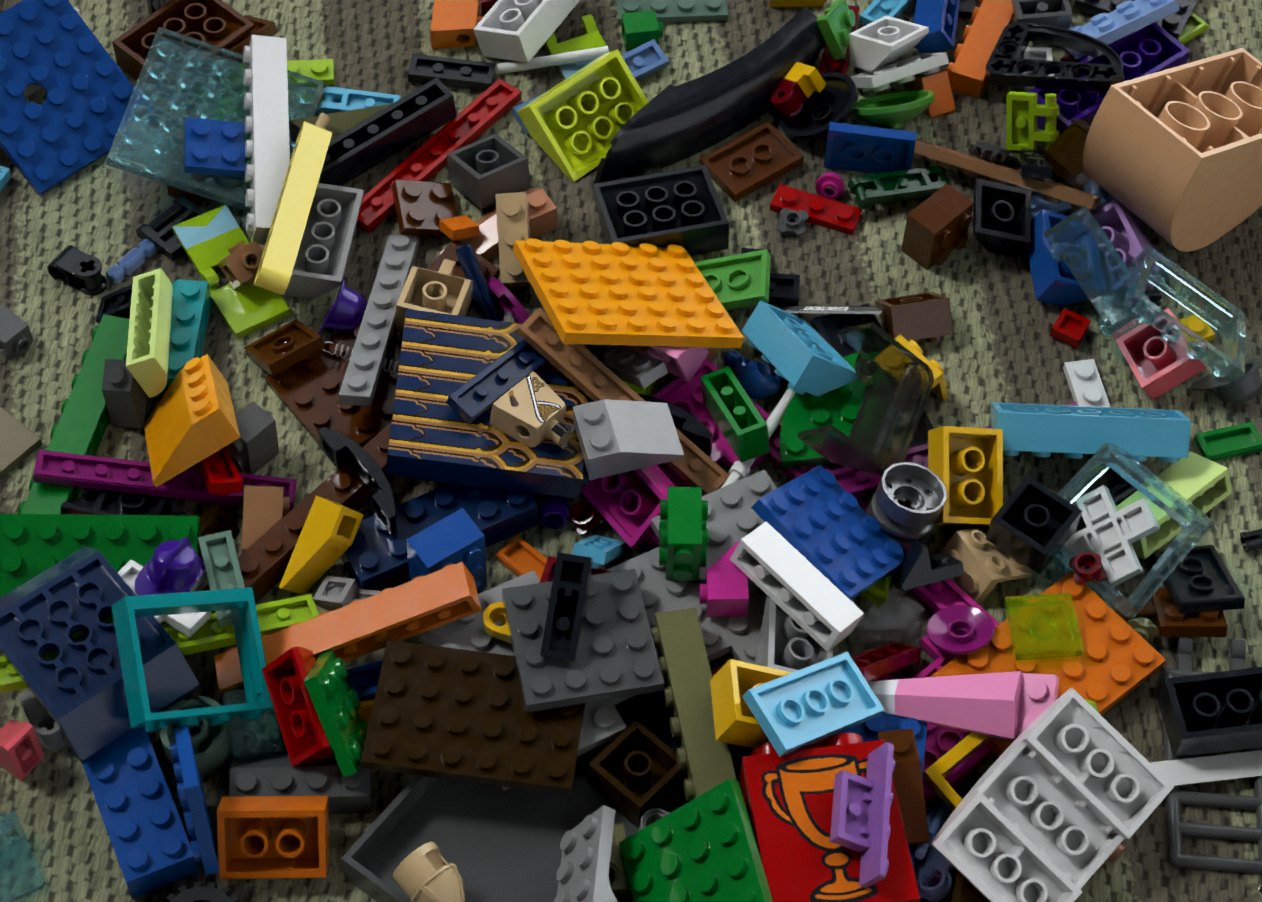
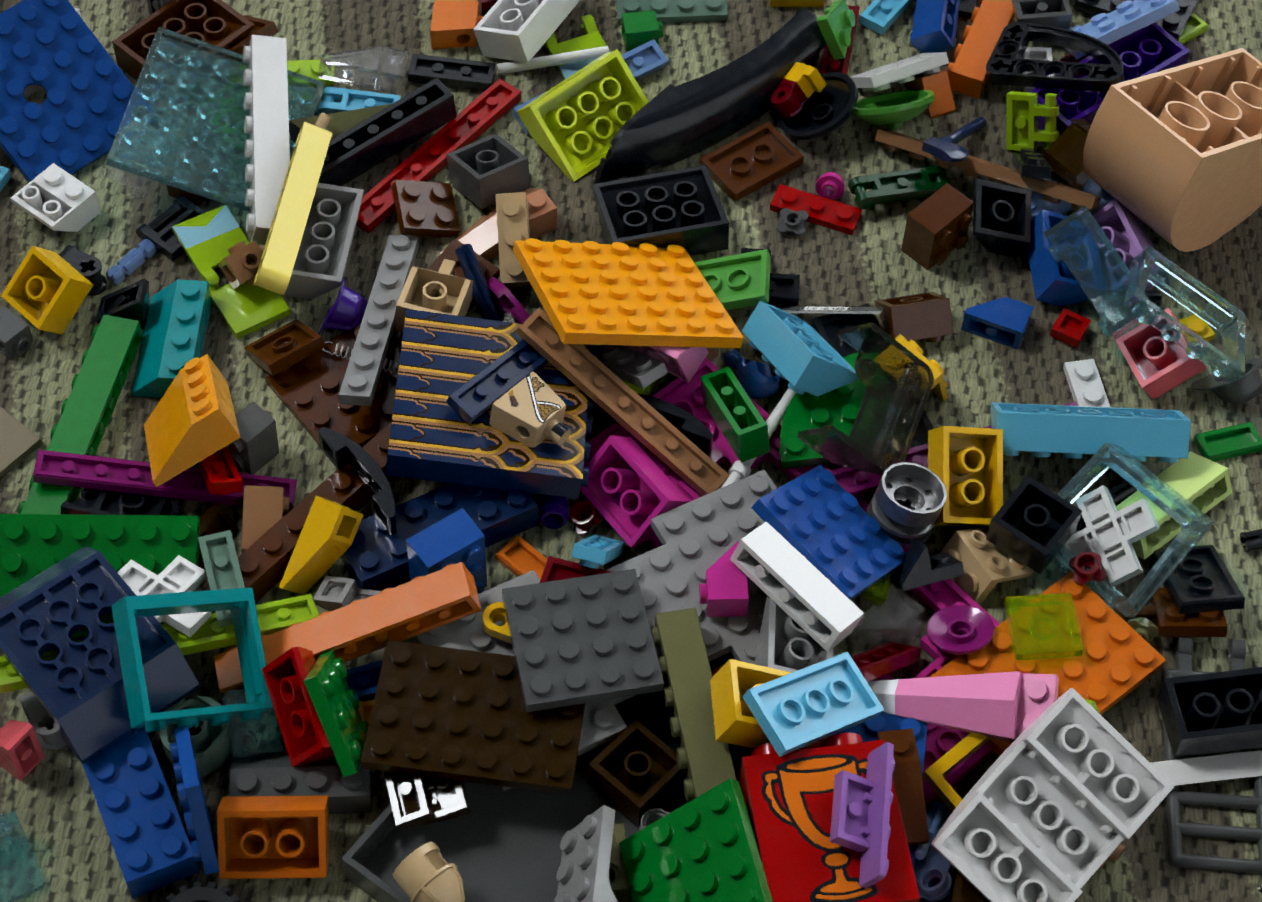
(47, 290): none -> yellow brick
(58, 200): none -> white slope
(123, 395): dark grey slope -> none
(150, 330): yellowish green brick -> none
(170, 570): dark purple piece -> none
(214, 147): blue plate -> none
(370, 68): none -> clear slope
(424, 799): none -> dark brown slope
(459, 227): orange tile -> none
(566, 606): black slope -> none
(625, 436): light grey slope -> none
(683, 533): green brick -> none
(868, 148): blue plate -> none
(883, 42): white slope -> none
(947, 148): none -> dark blue piece
(991, 152): dark grey gear -> none
(999, 321): none -> blue slope

